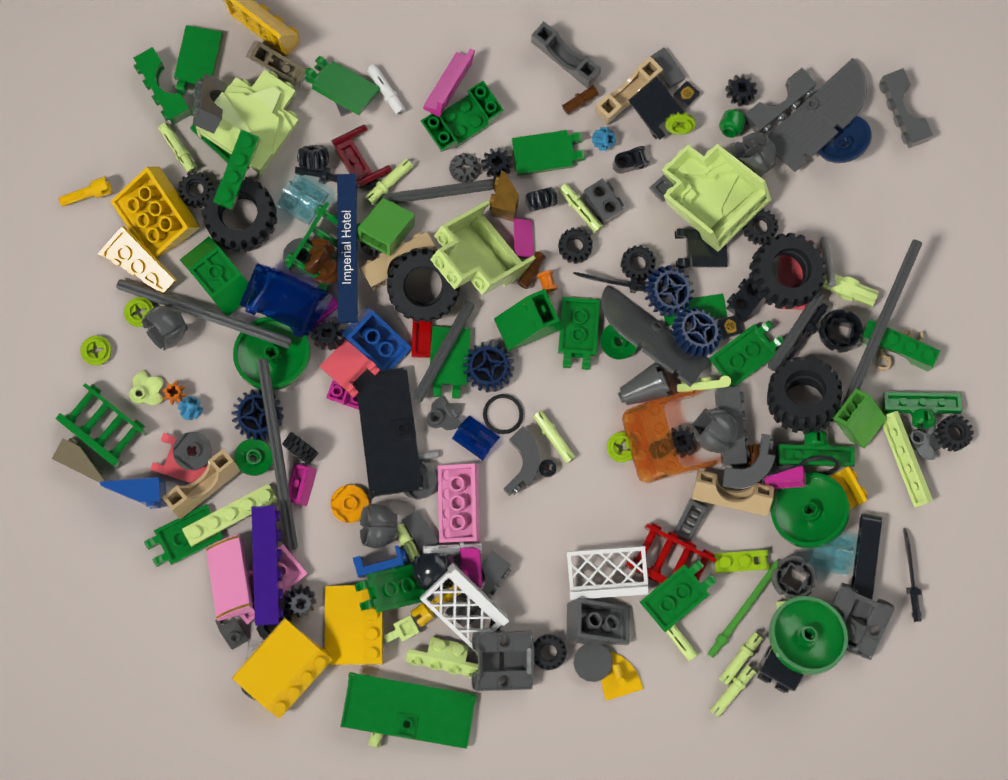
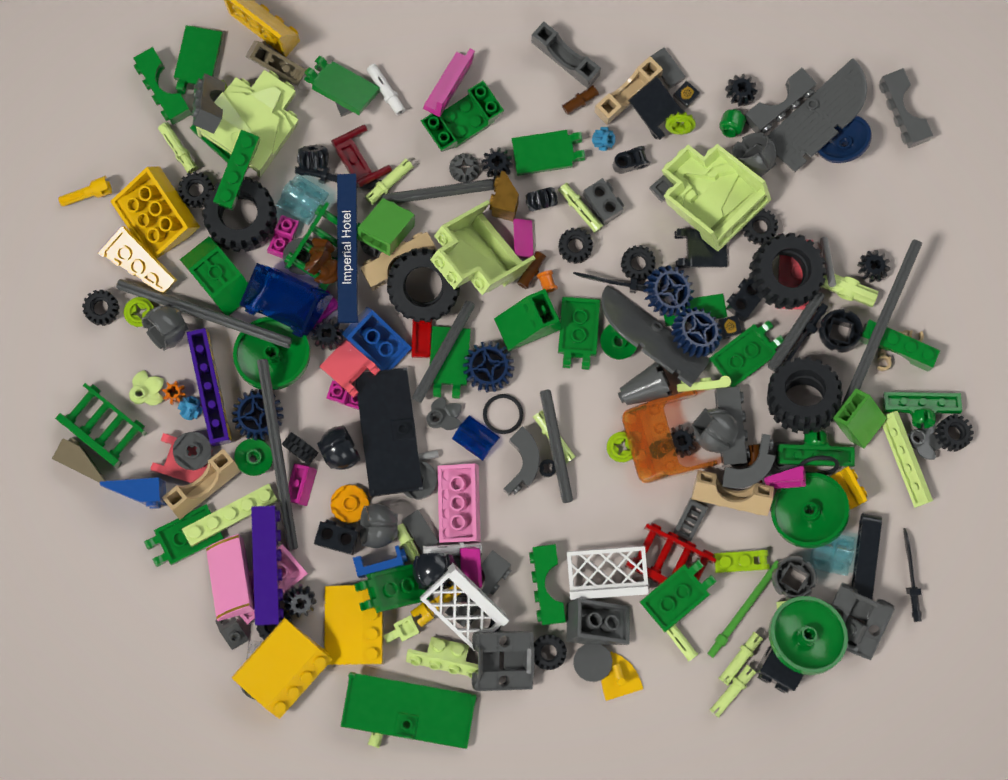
(88, 346): lime gear -> none
(98, 296): none -> black tyre
(209, 387): none -> dark purple brick
(283, 235): none -> dark pink slope
(334, 542): none -> black brick
(338, 449): none -> black piece
(544, 560): none -> green arch
(556, 446): none -> dark grey axle
(870, 259): none -> black gear

